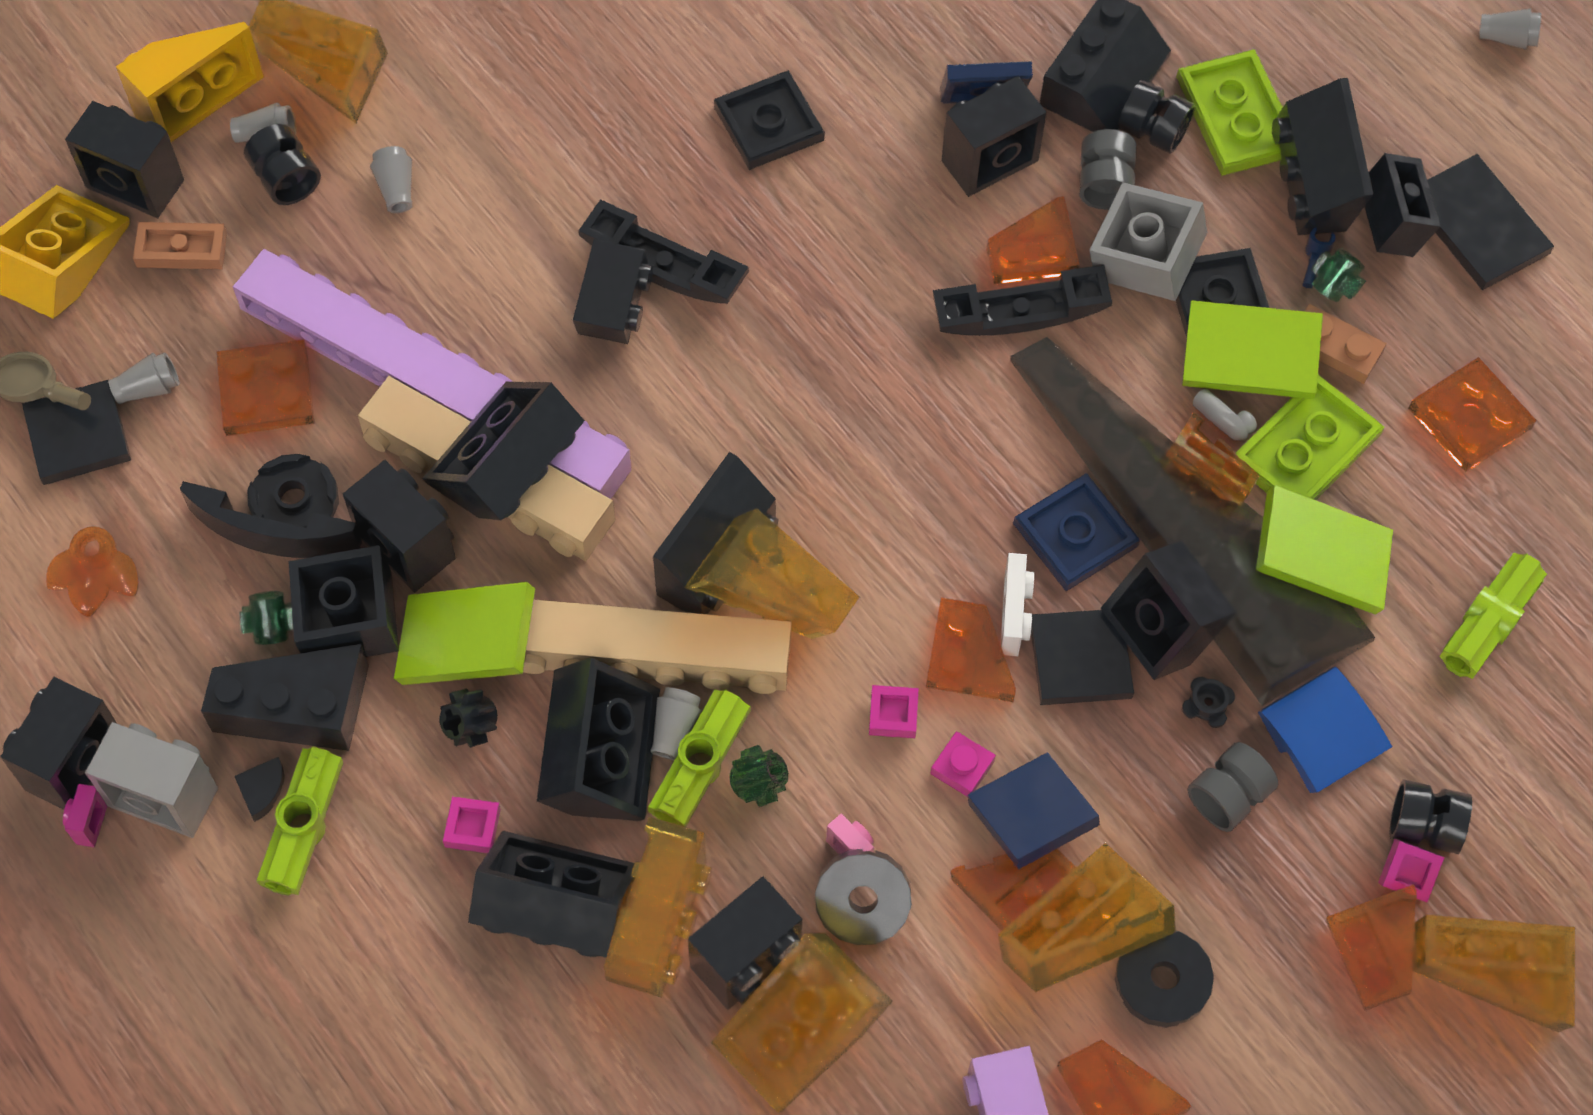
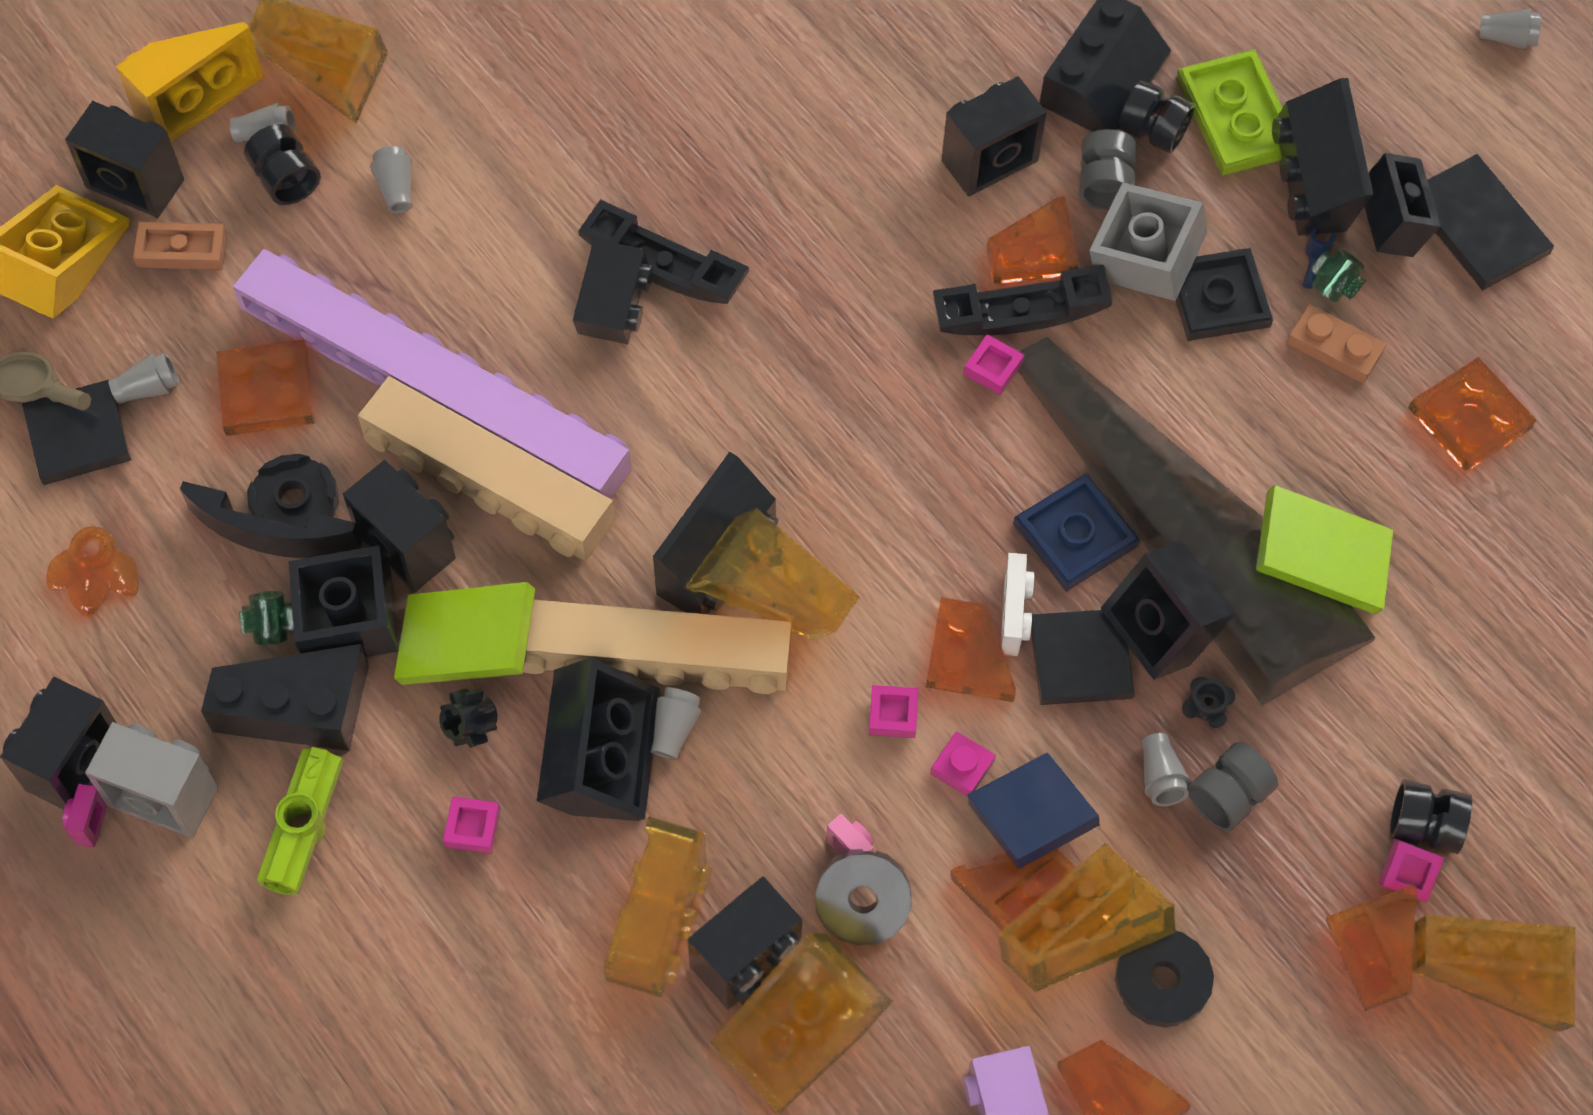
(261, 787): black tile -> none
(505, 449): black slope -> none
(550, 893): black slope -> none
(711, 735): lime piece -> none
(759, 775): clear green gear -> none
(769, 120): black tile -> none
(971, 80): dark blue tile -> none
(993, 364): none -> dark pink plate
(1163, 773): none -> light grey cone
(1212, 463): clear orange wing -> none
(1232, 424): light grey arm -> none
(1252, 349): lime tile -> none
(1310, 442): lime tile -> none
(1325, 729): blue slope -> none
(1493, 615): lime piece -> none

